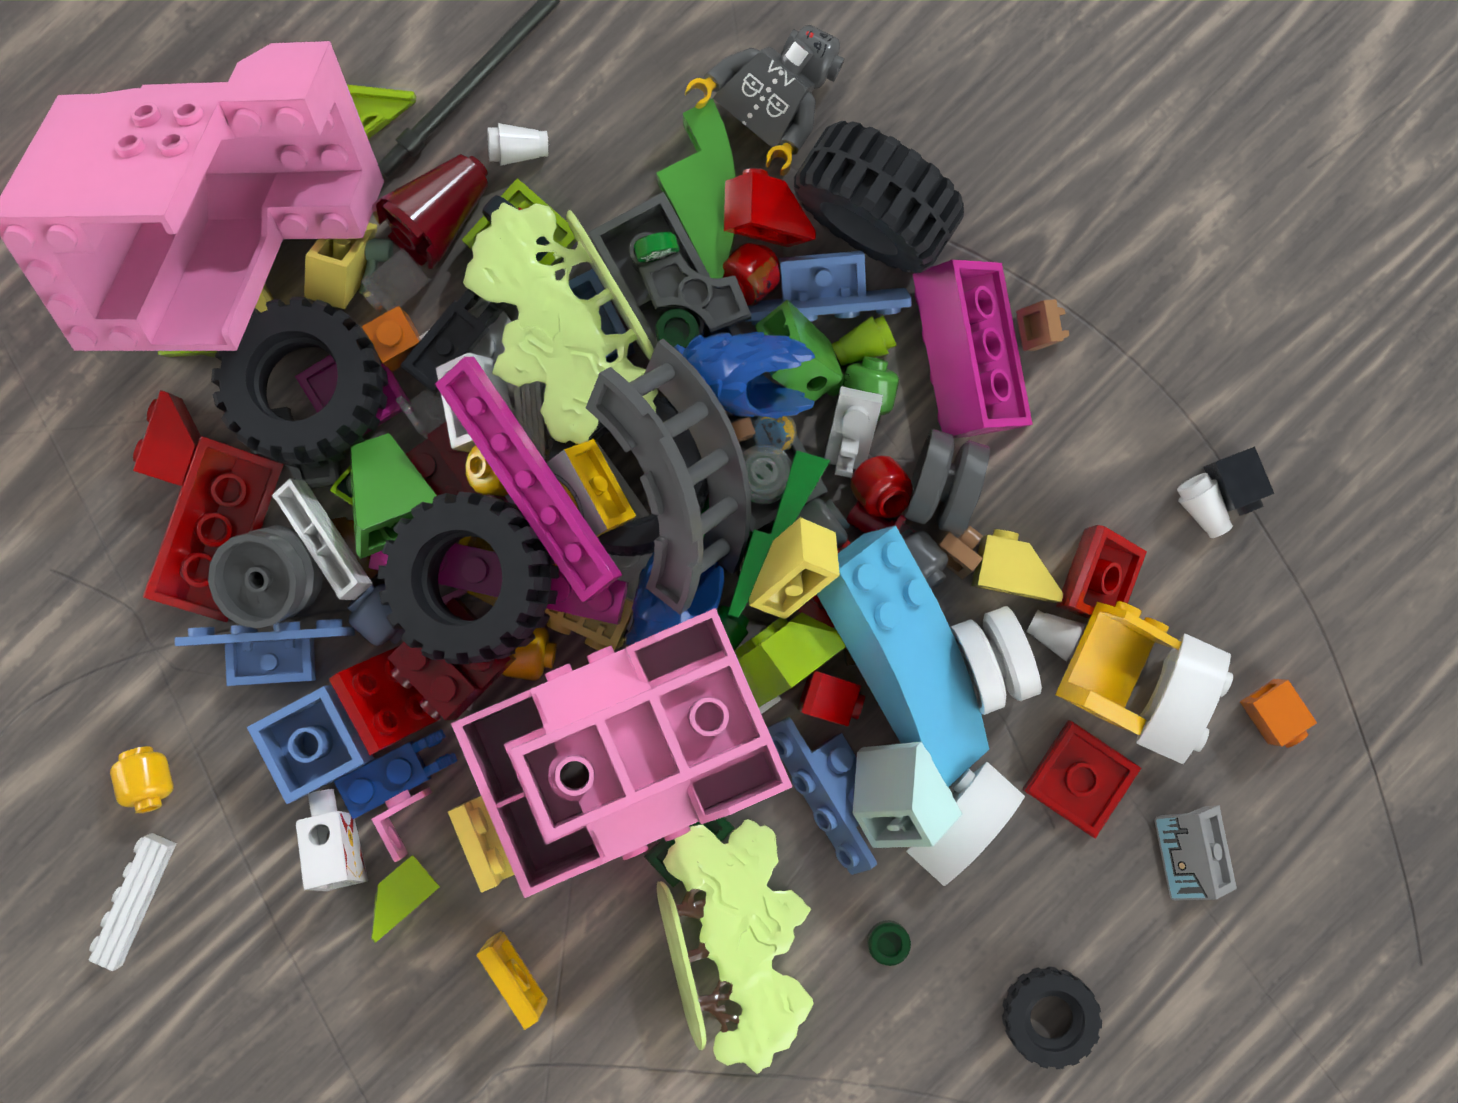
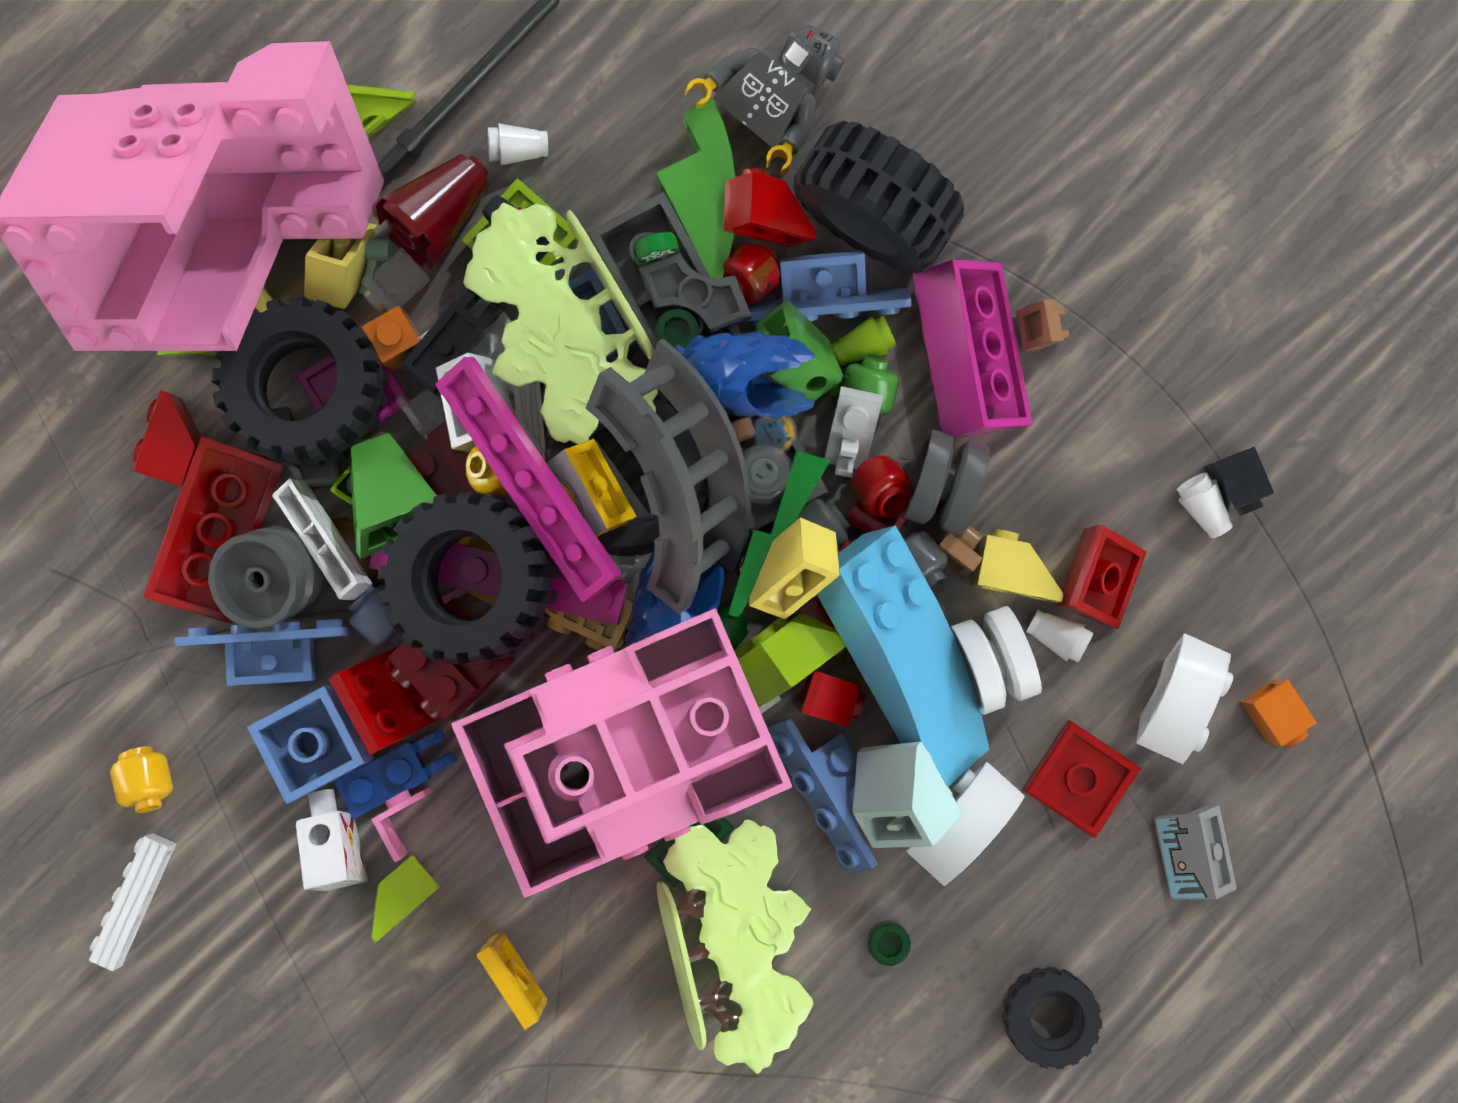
(480, 843): light yellow bracket -> none
(533, 658): yellow head -> none
(1111, 661): yellow panel -> none

